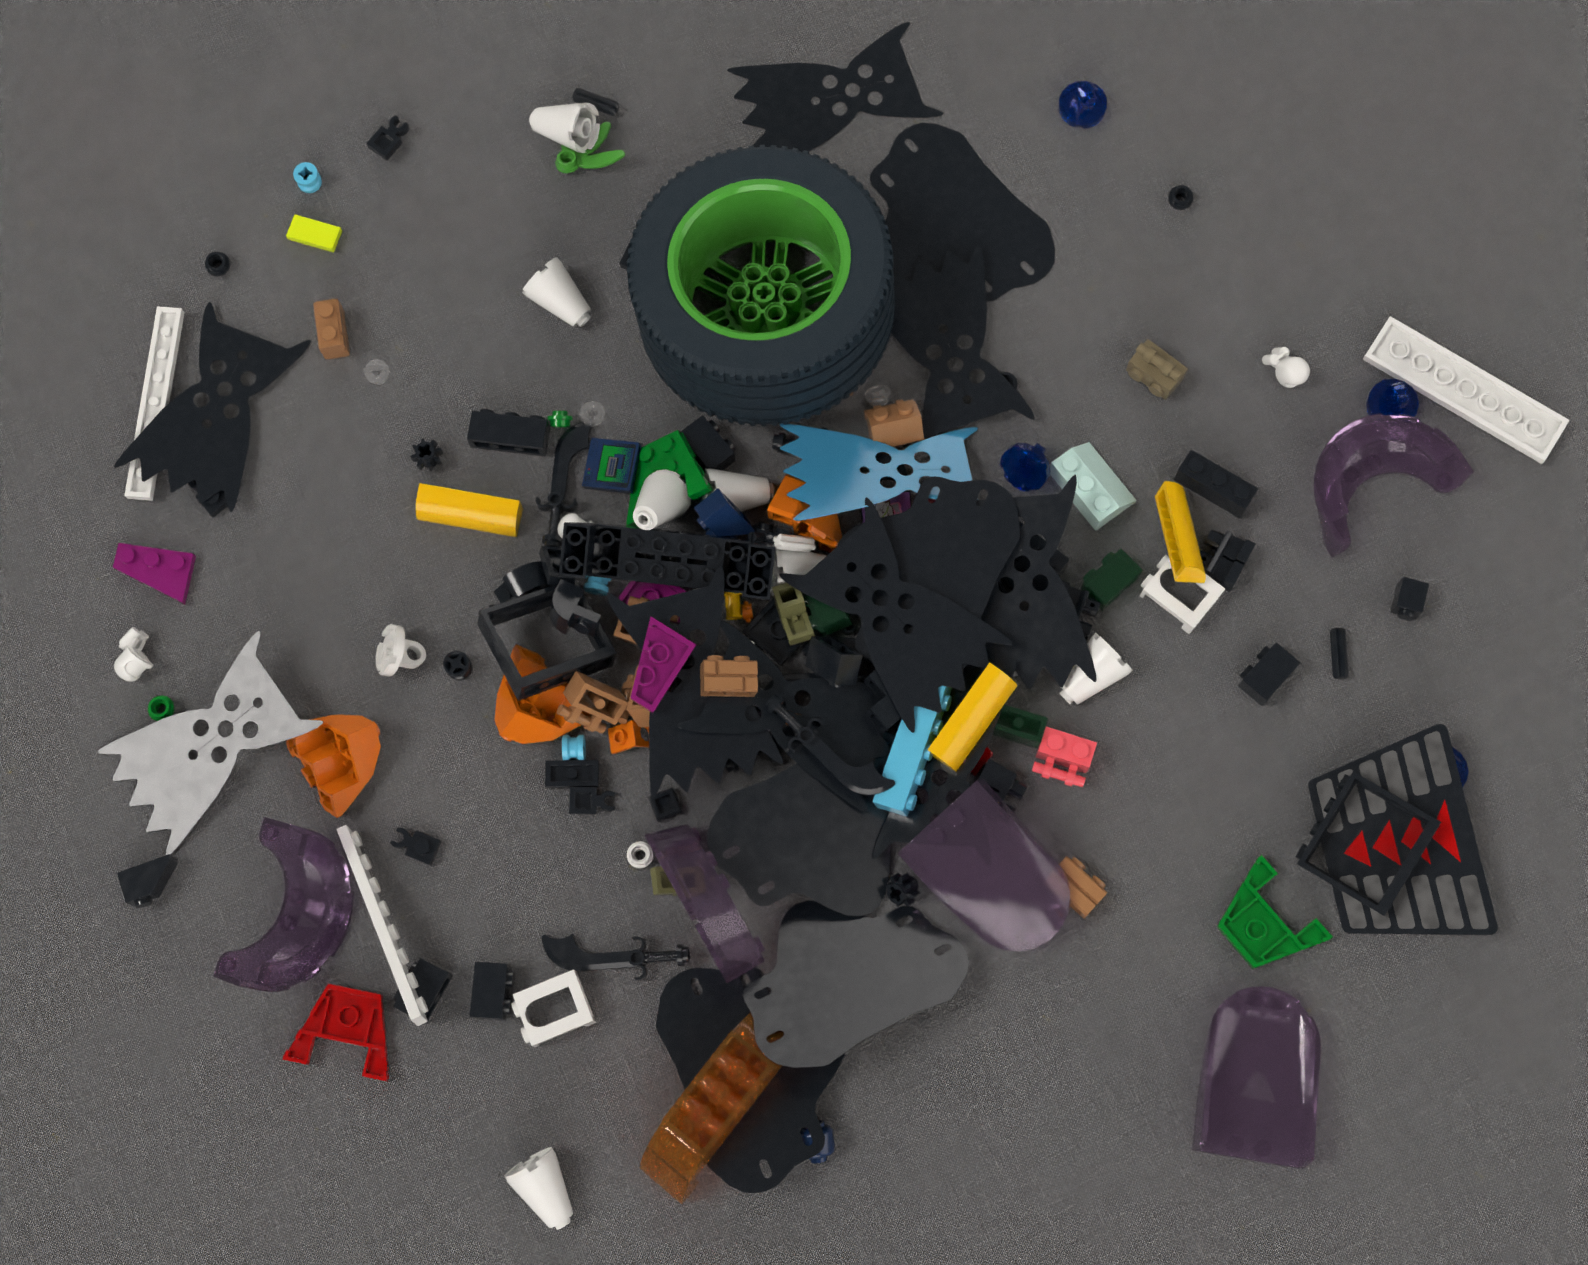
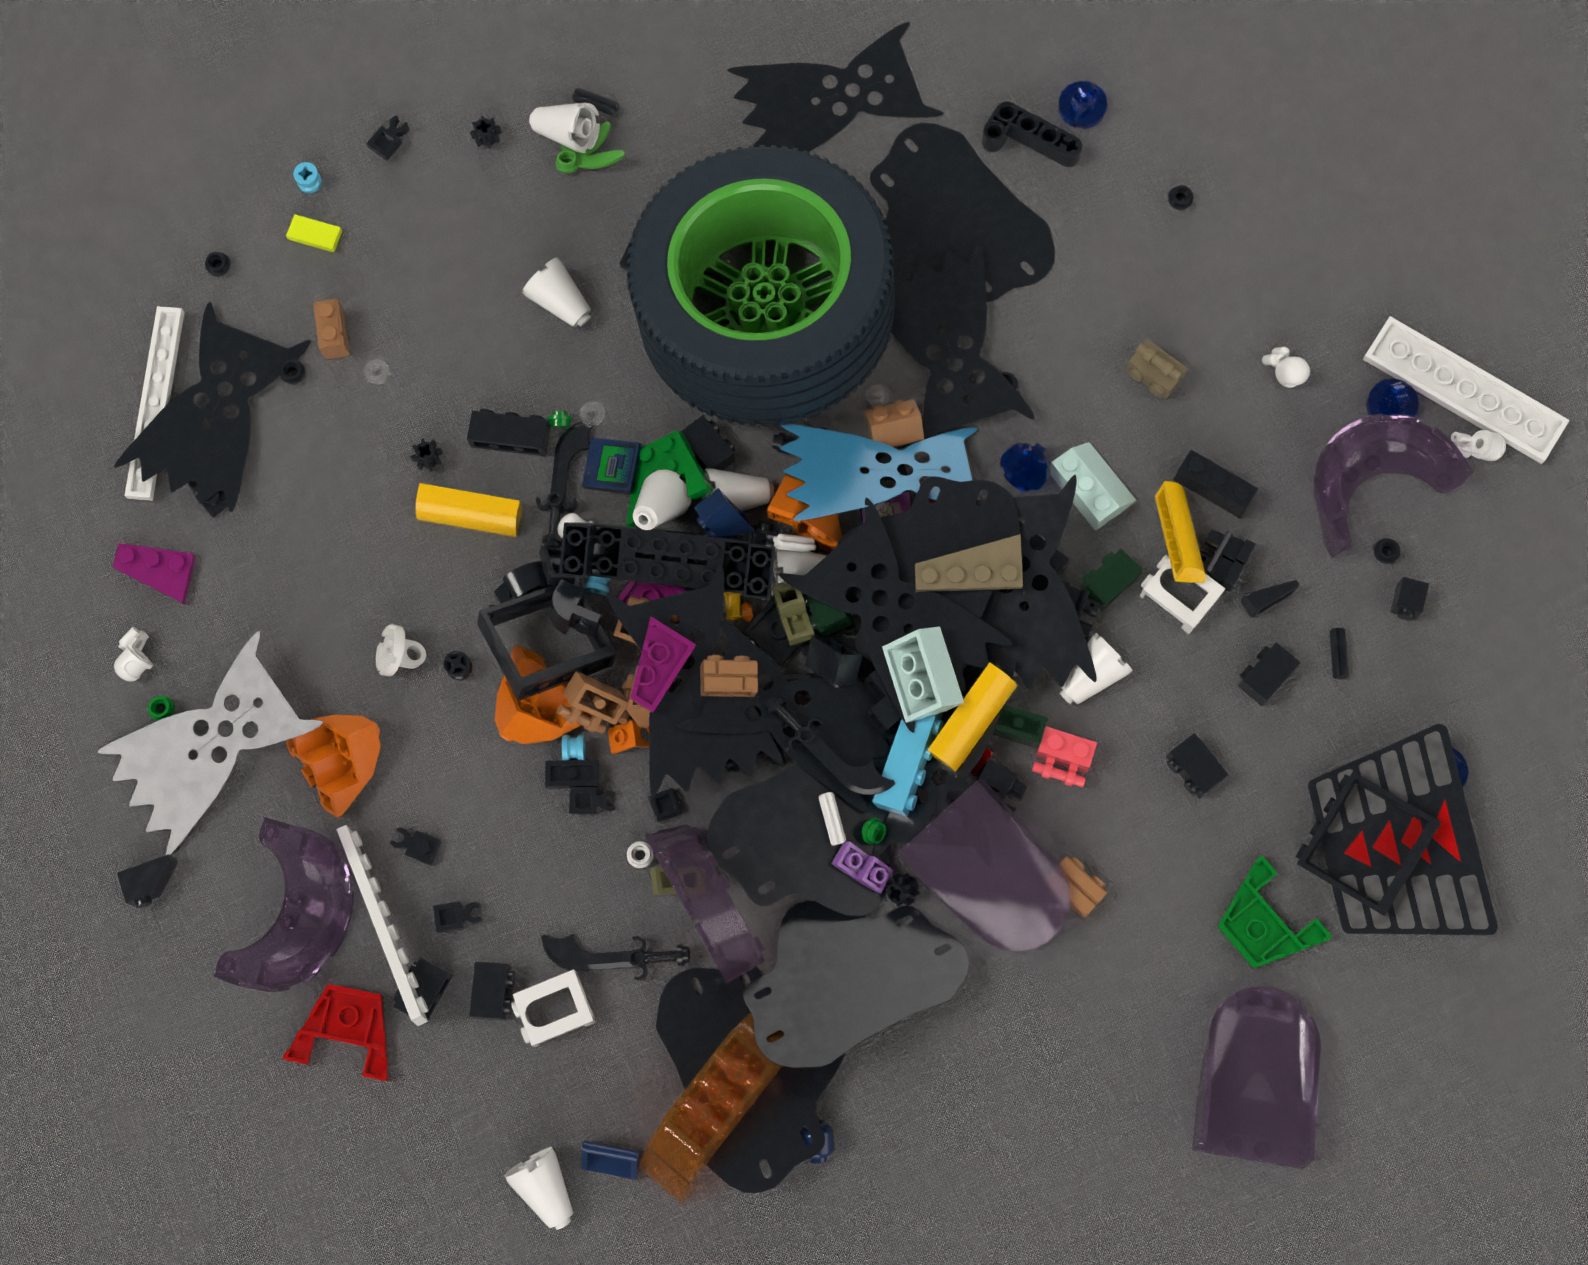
(290, 365): none -> black plate
(452, 916): none -> black plate
(488, 126): none -> black gear
(611, 1160): none -> dark blue tile
(832, 818): none -> white axle
(862, 867): none -> medium lavender slope
(873, 831): none -> green plate
(922, 674): none -> light aqua slope
(977, 568): none -> dark tan wing
(1031, 138): none -> black beam
(1196, 766): none -> black brick
(1262, 599): none -> black slope
(1393, 547): none -> black plate
(1482, 445): none -> white piece

